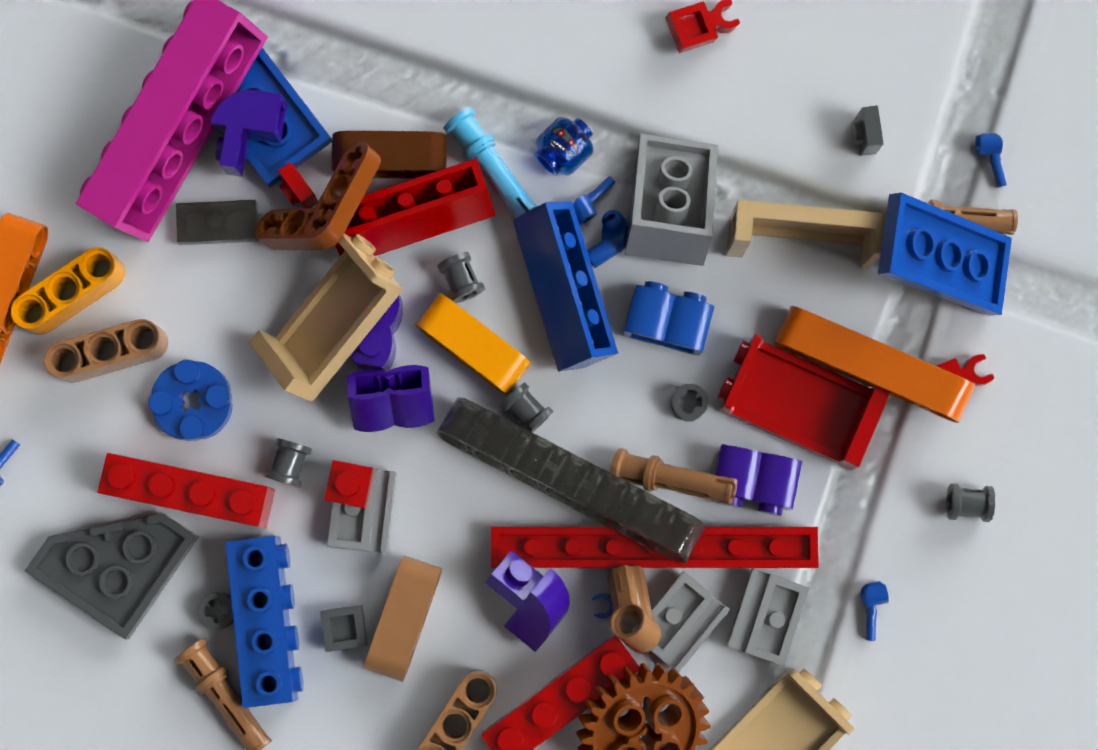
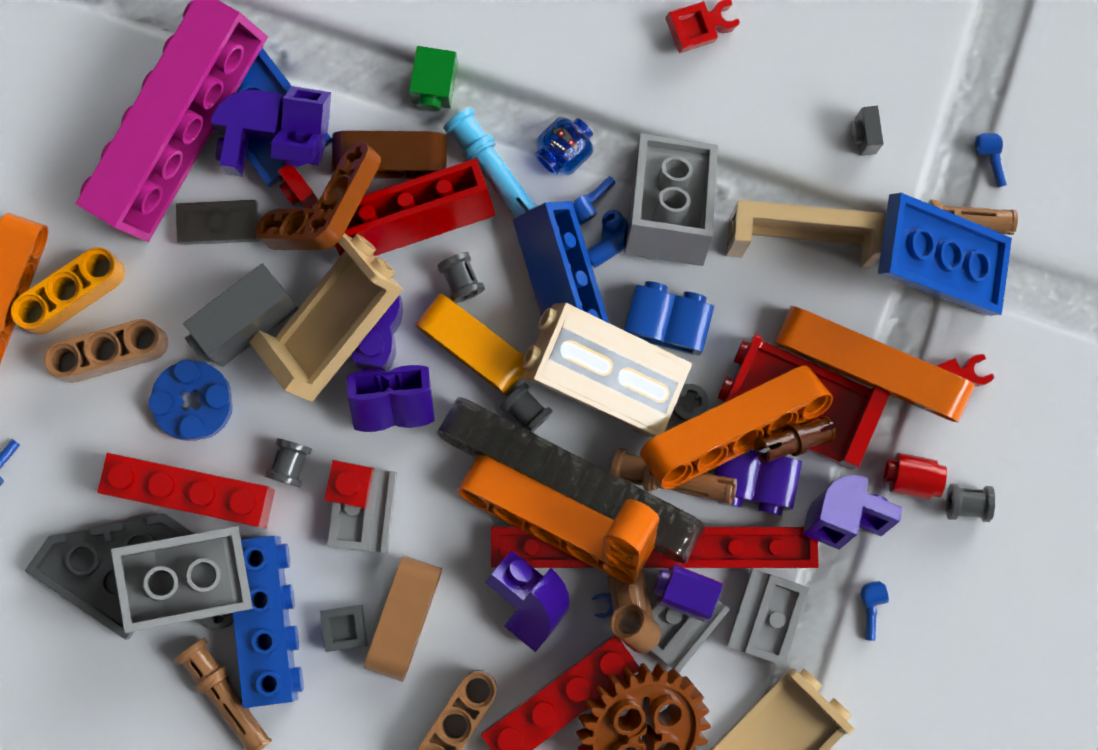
(181, 579): none -> light grey slope
(233, 318): none -> dark grey brick
(302, 127): none -> dark purple brick
(433, 78): none -> green brick
(606, 368): none -> panel
(609, 545): none -> orange beam
(687, 592): none -> dark purple brick
(734, 426): none -> orange beam
(794, 439): none -> reddish brown pin
(846, 508): none -> brick
(915, 476): none -> red brick

